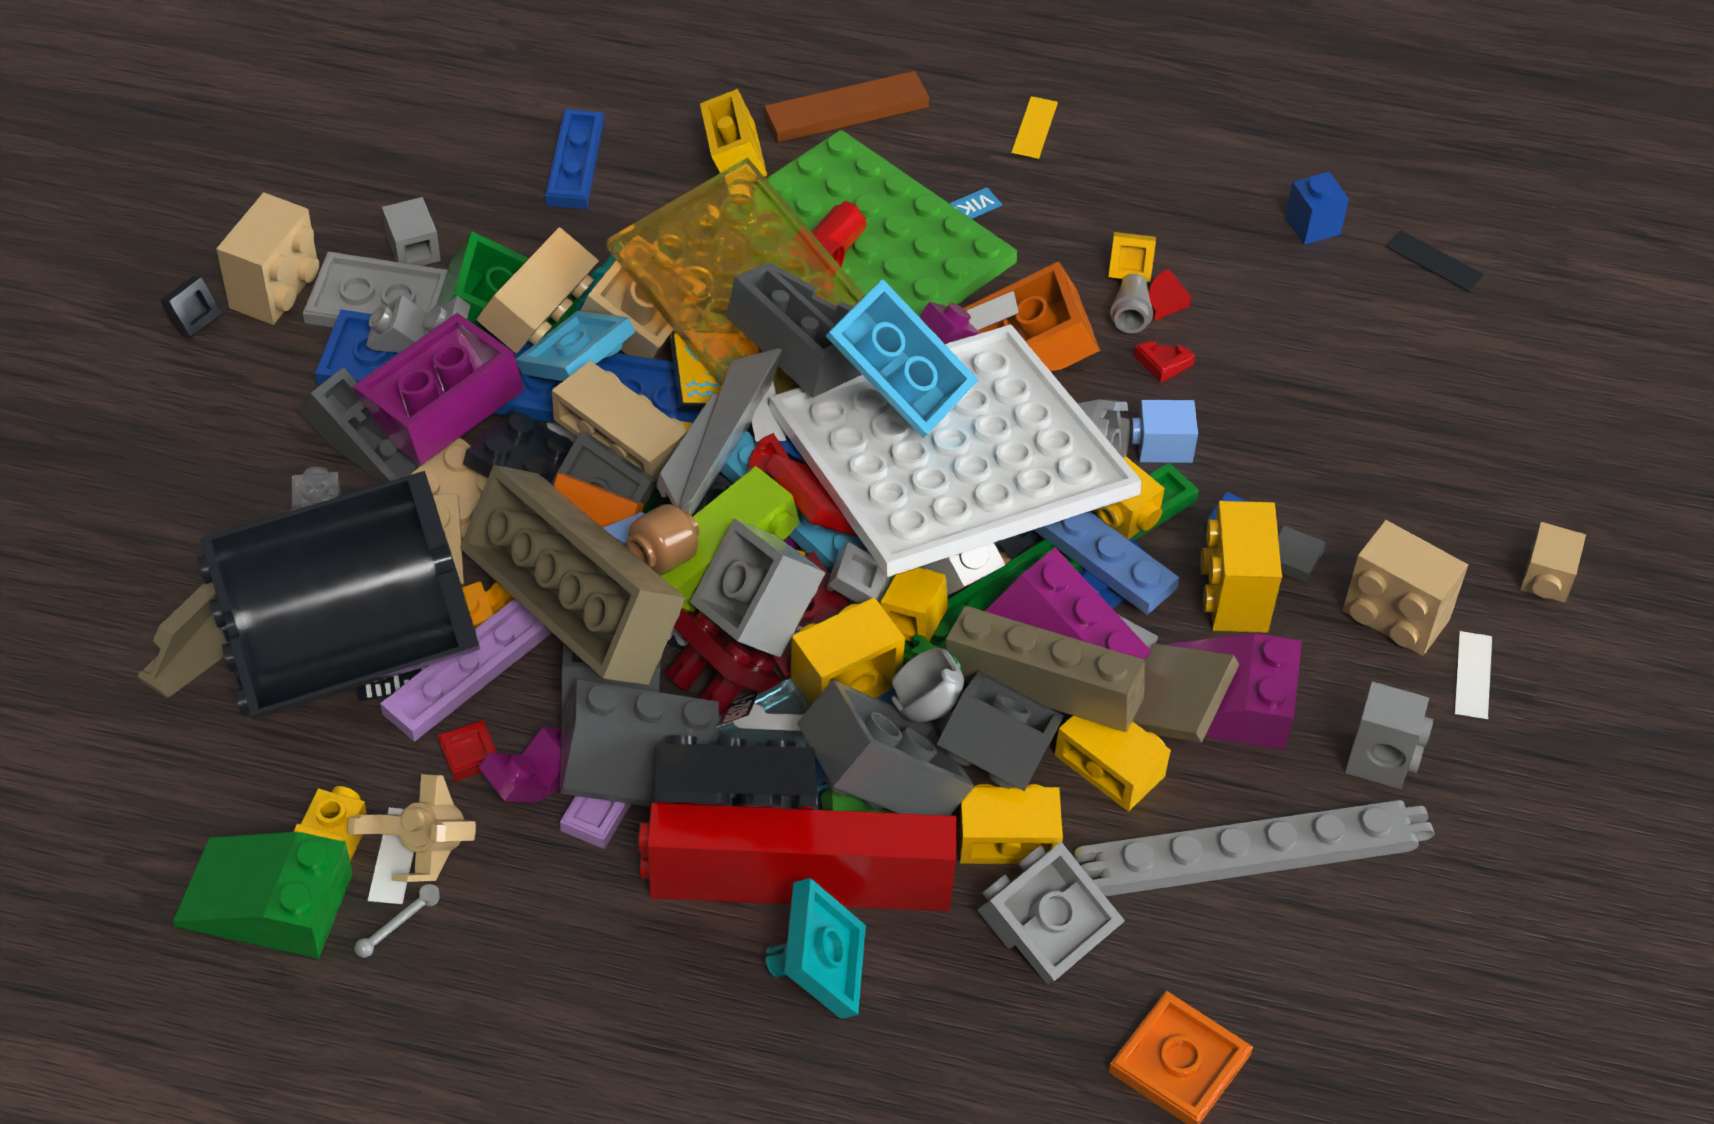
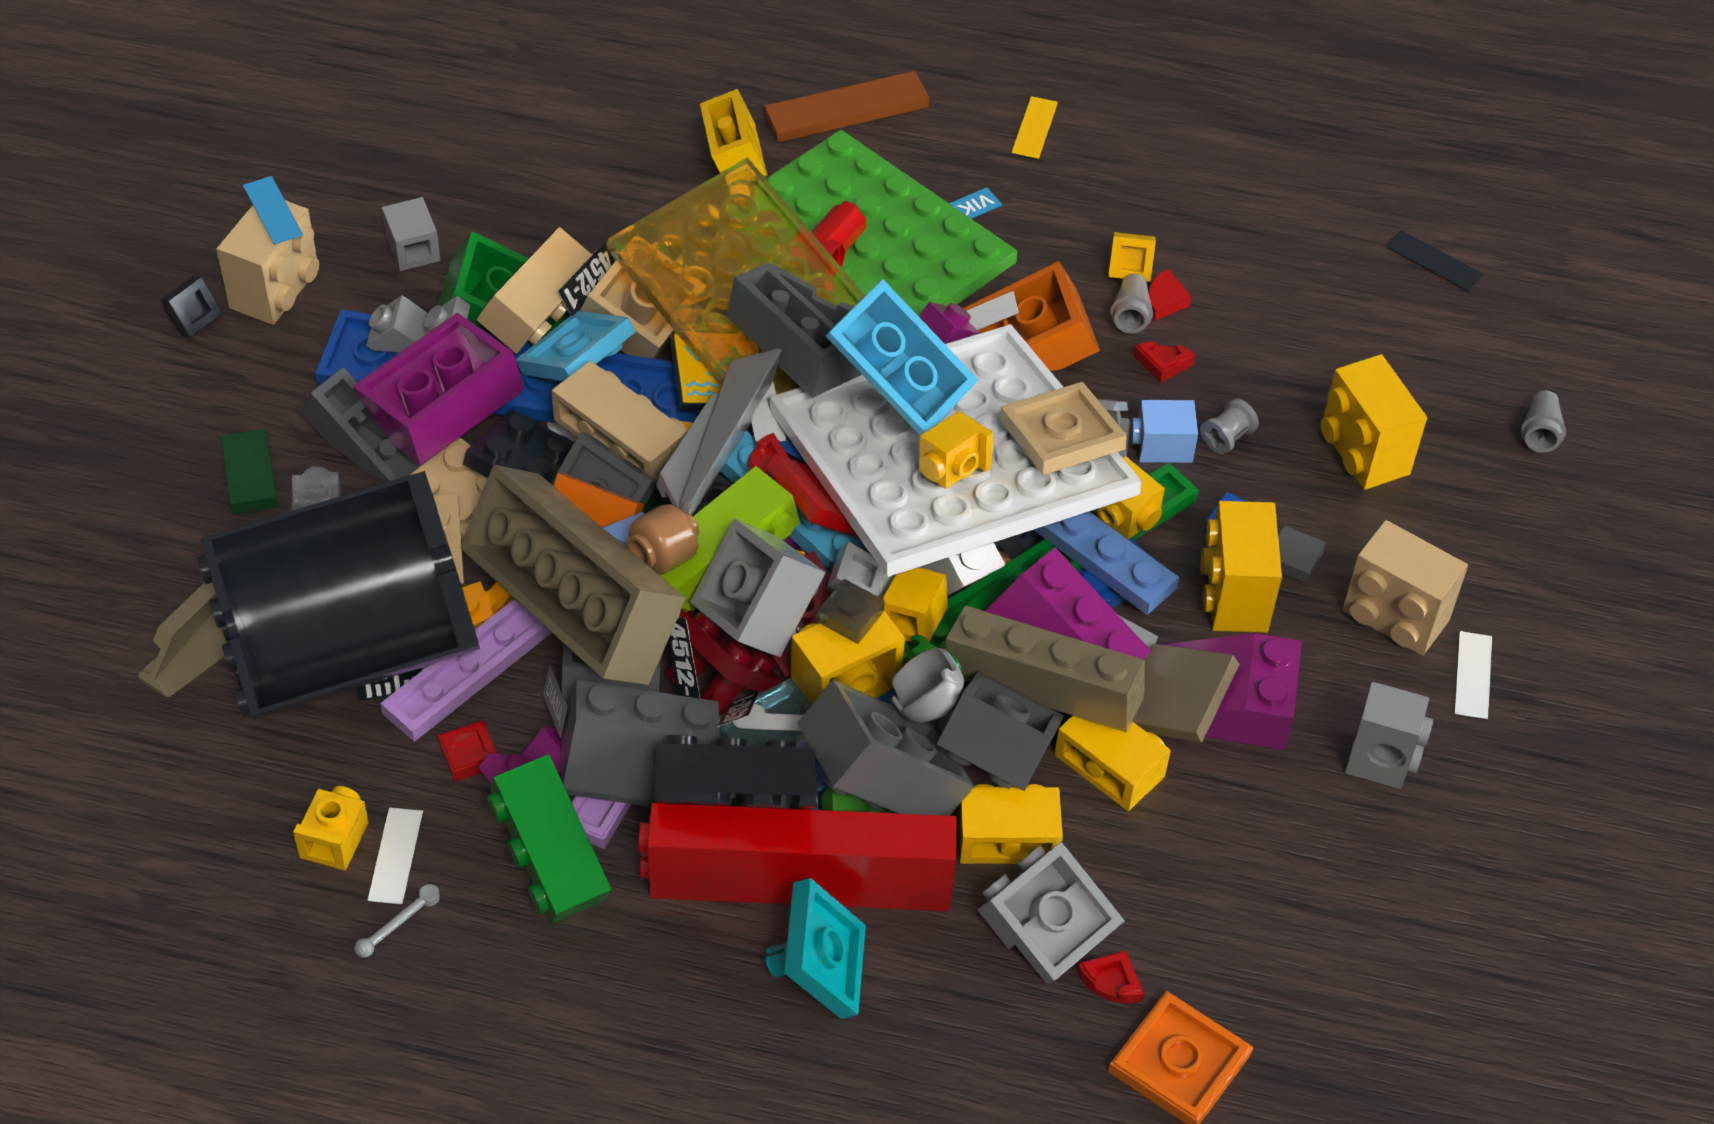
(249, 471): none -> dark green tile
(268, 890): green slope -> none
(273, 210): none -> dark azure sticker
(367, 283): light grey tile -> none
(424, 827): tan piece -> none
(548, 839): none -> green brick
(554, 701): none -> light grey sticker
(575, 159): blue tile -> none
(585, 279): none -> sticker
(683, 660): none -> sticker
(850, 611): none -> clear smoke plate
(955, 450): none -> yellow brick
(1063, 428): none -> tan plate
(1112, 978): none -> red tile
(1229, 426): none -> light grey bush
(1254, 847): light grey hinge -> none
(1316, 207): blue brick -> none
(1373, 422): none -> yellow brick
(1544, 424): none -> light grey cone
(1553, 562): tan brick -> none

